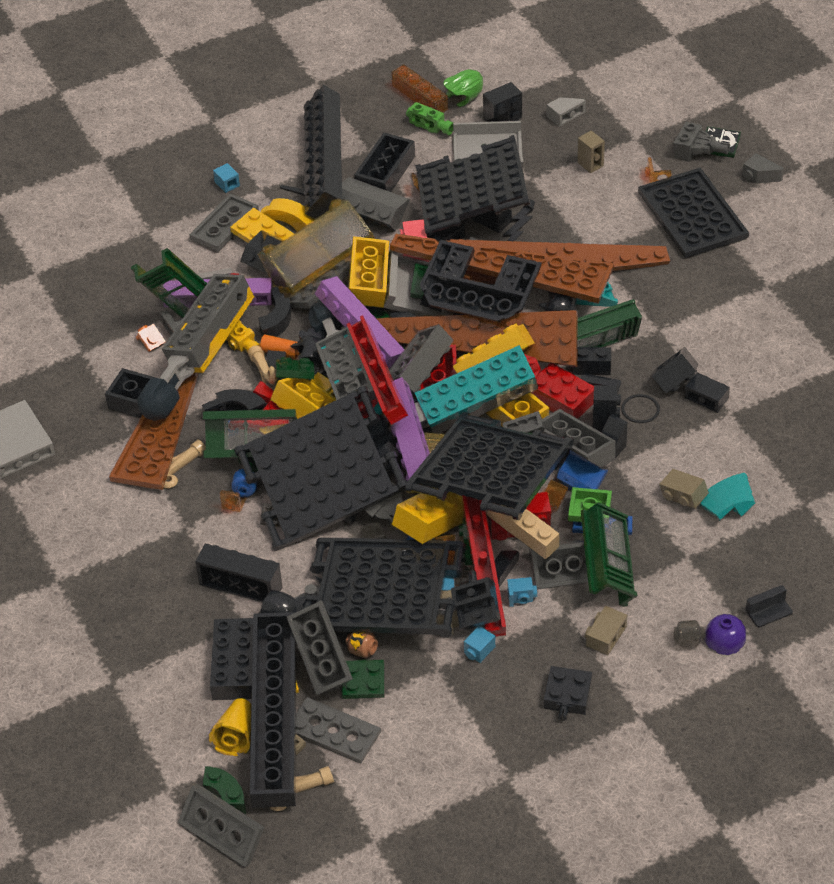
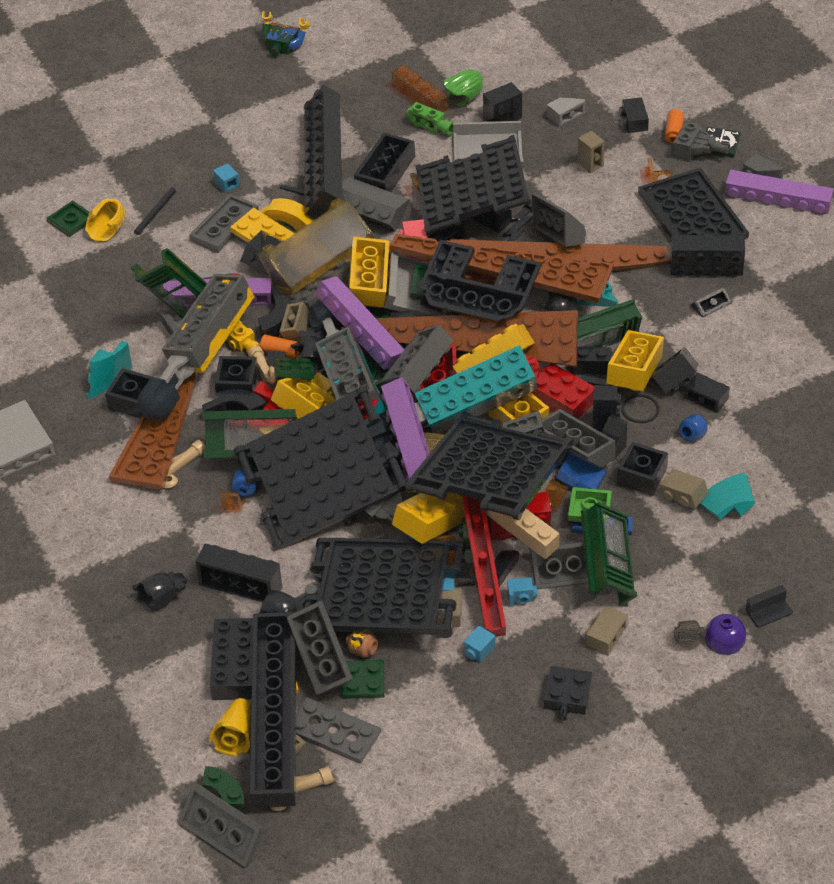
(69, 218): none -> dark green tile
(105, 220): none -> yellow hair
(106, 366): none -> teal slope
(150, 337): bracket -> none
(154, 211): none -> black bar
(161, 587): none -> black piece
(236, 373): none -> black slope
(282, 37): none -> torso
(295, 319): none -> dark tan brick
(377, 371): red tile -> none
(476, 602): black plate -> none
(556, 222): none -> dark grey slope
(634, 115): none -> black brick
(635, 360): none -> yellow brick
(642, 468): none -> black slope
(673, 125): none -> orange brick
(693, 428): none -> blue head
(707, 255): none -> black brick
(712, 302): none -> black slope
(779, 191): none -> medium lavender brick

